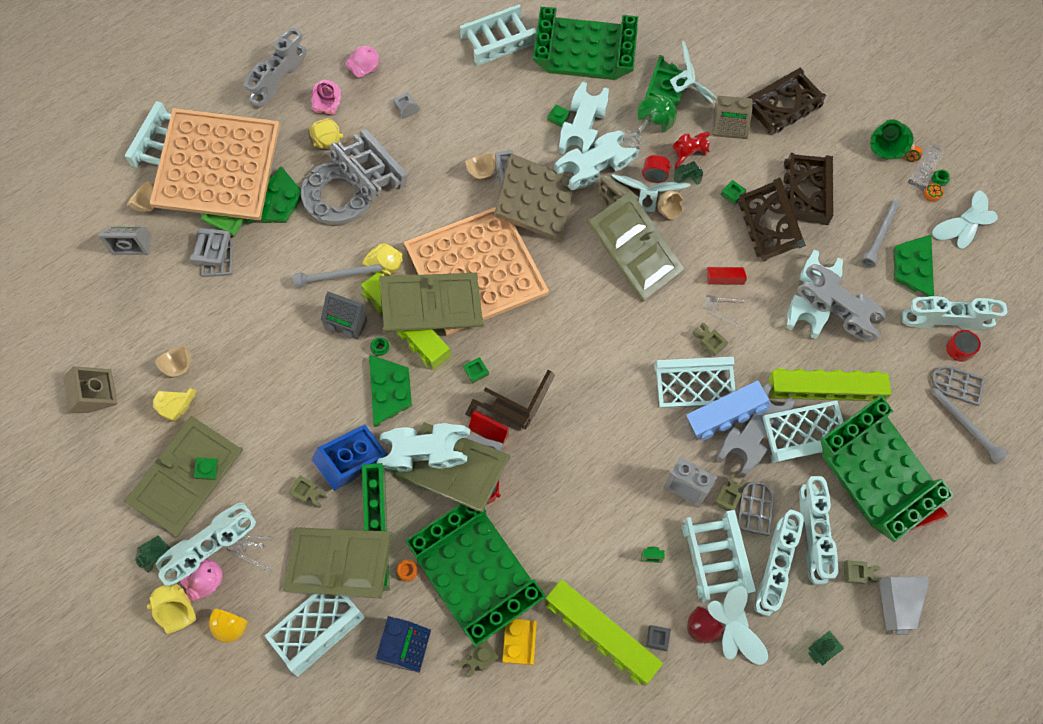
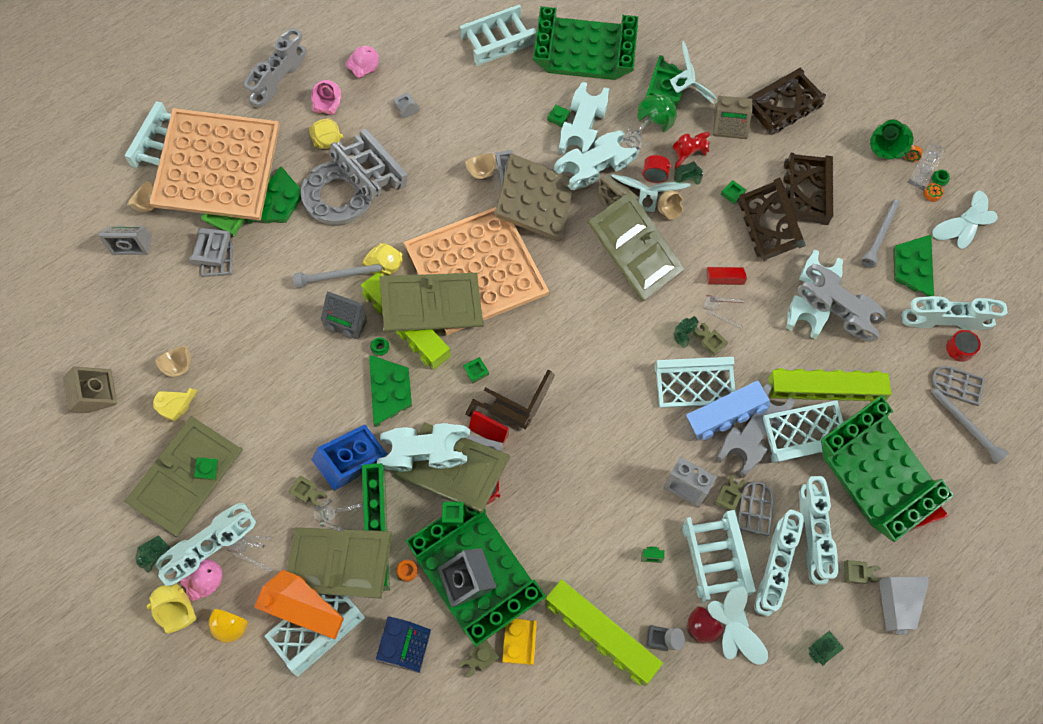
(296, 602): none -> orange wedge
(325, 514): none -> clear plant
(453, 513): none -> green plate
(466, 577): none -> dark grey slope
(674, 638): none -> light grey tile
(685, 327): none -> clear green bracket

